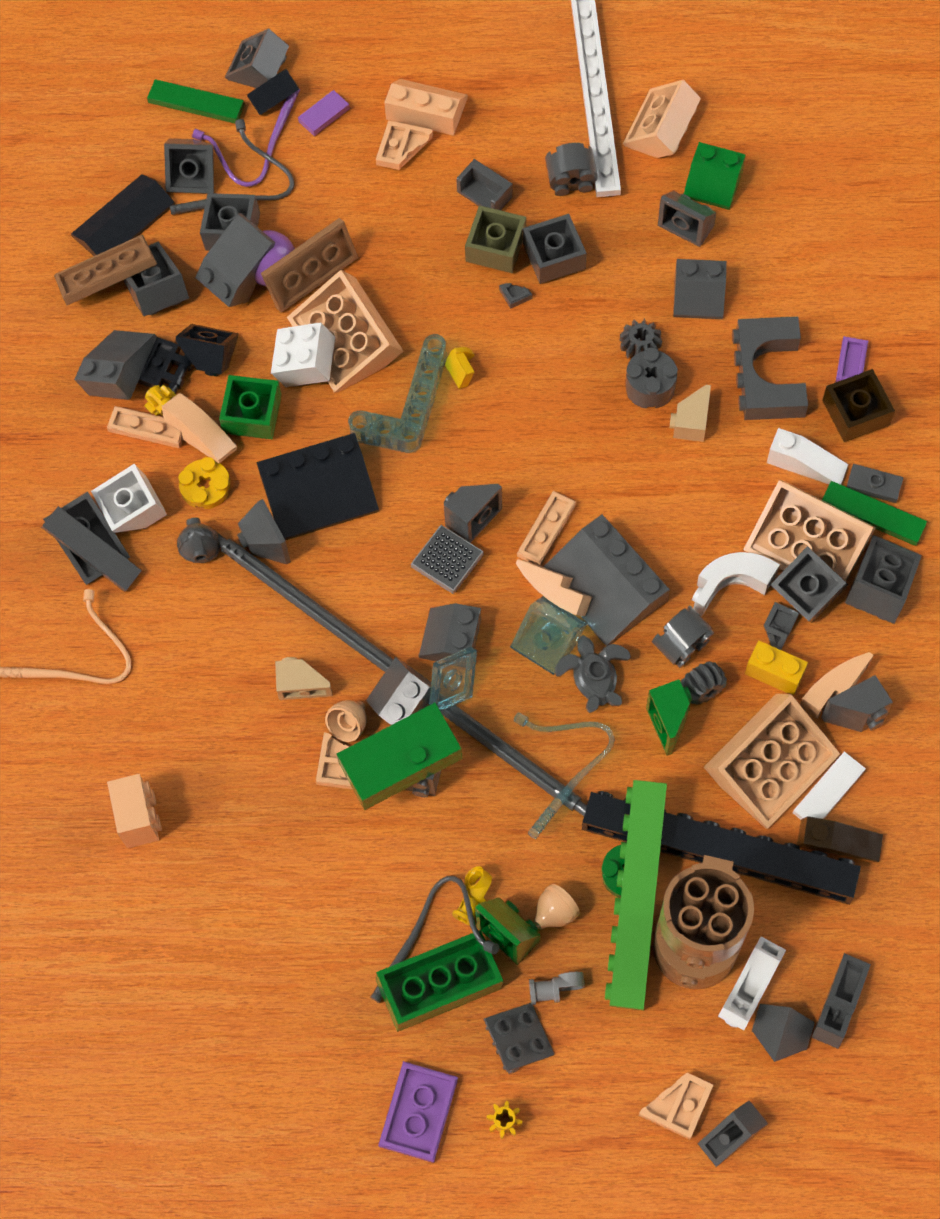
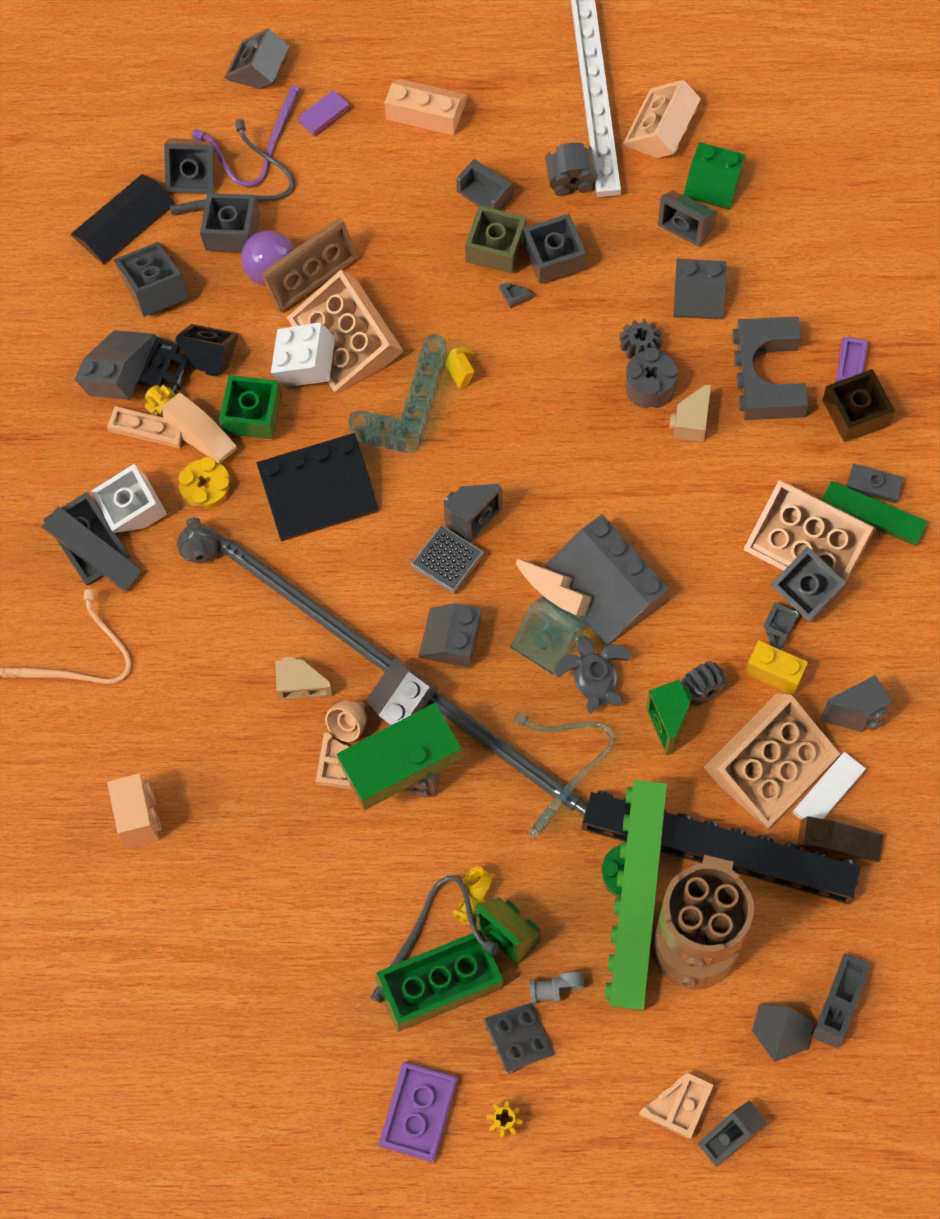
(104, 269): medium nougat tile -> none
(195, 101): green tile -> none
(233, 261): dark grey slope -> none
(262, 534): dark grey slope -> none
(273, 91): black tile -> none
(401, 144): light nougat wing -> none
(453, 679): clear light blue tile -> none
(546, 528): light nougat tile -> none
(555, 908): light nougat helmet -> none
(682, 636): dark grey brick -> none
(734, 568): white arch -> none
(752, 983): white arch -> none
(805, 458): white slope -> none
(833, 683): light nougat slope -> none
(883, 579): dark grey slope -> none

